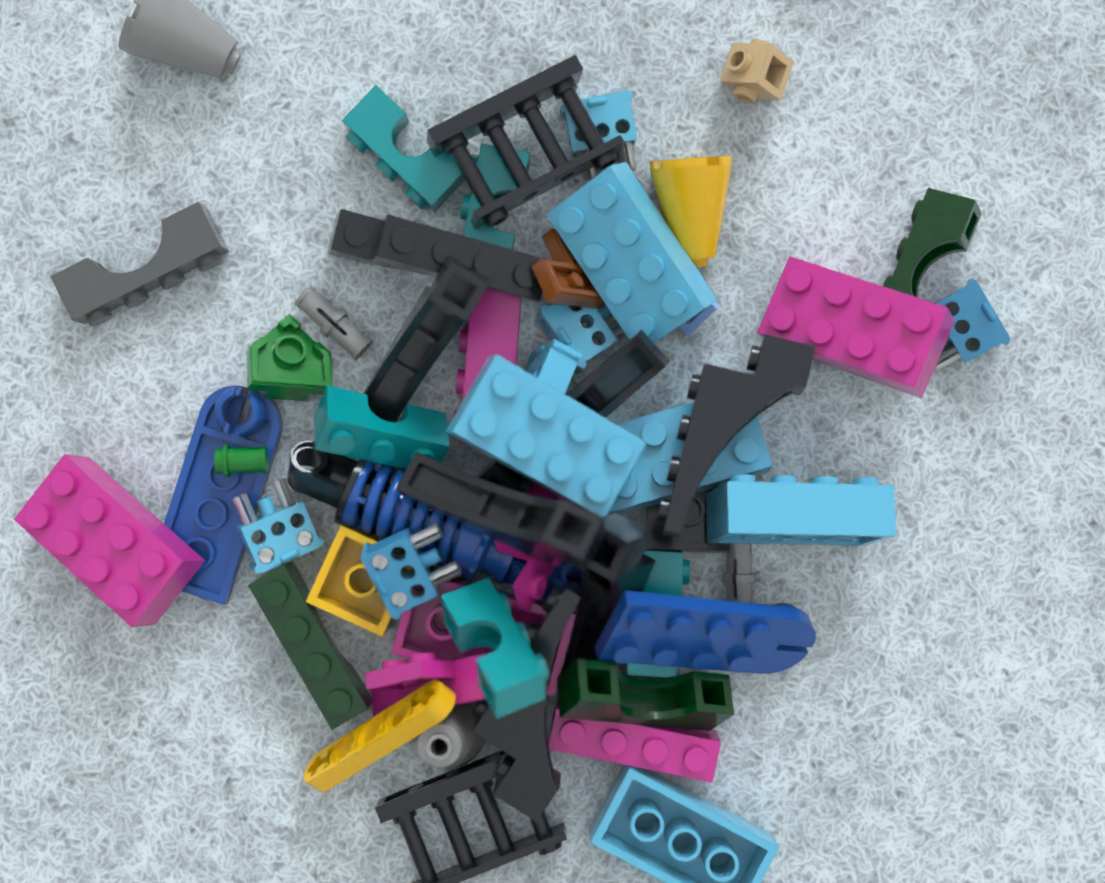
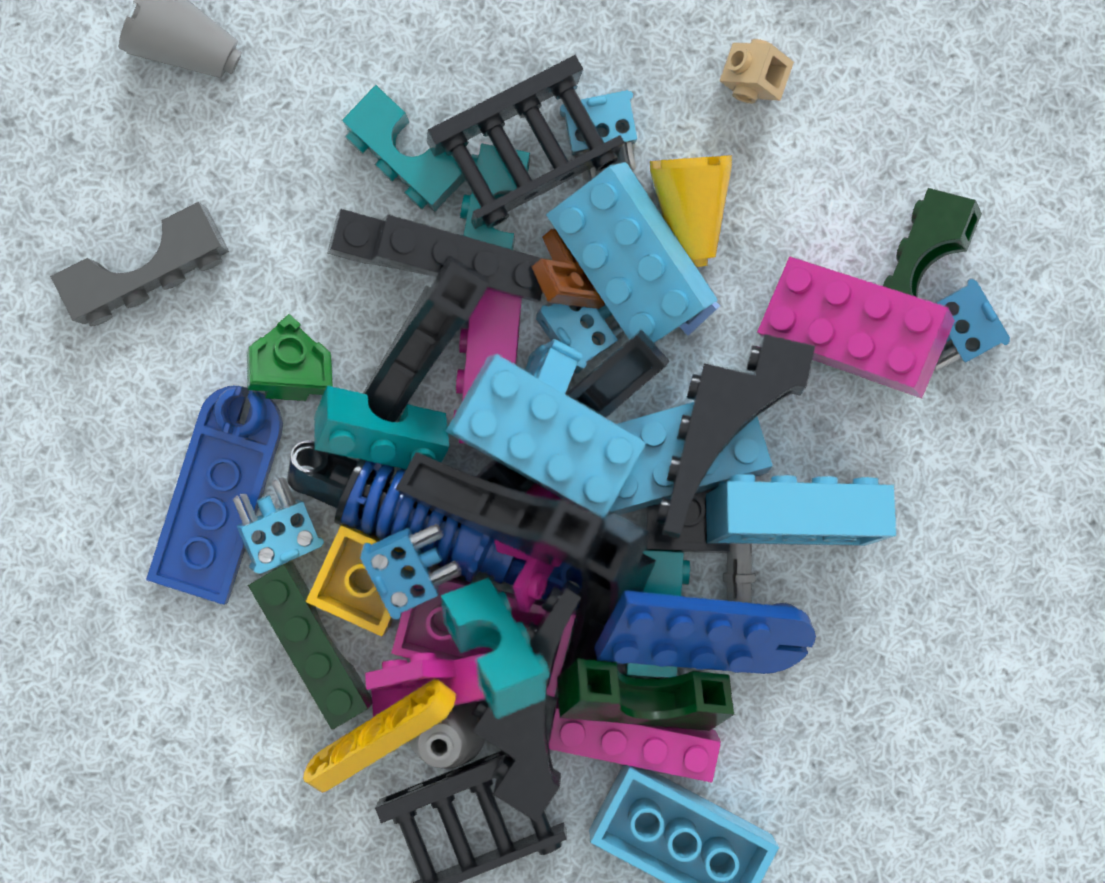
(109, 540): dark pink brick -> none
(241, 460): green pin -> none
(313, 303): light grey pin -> none

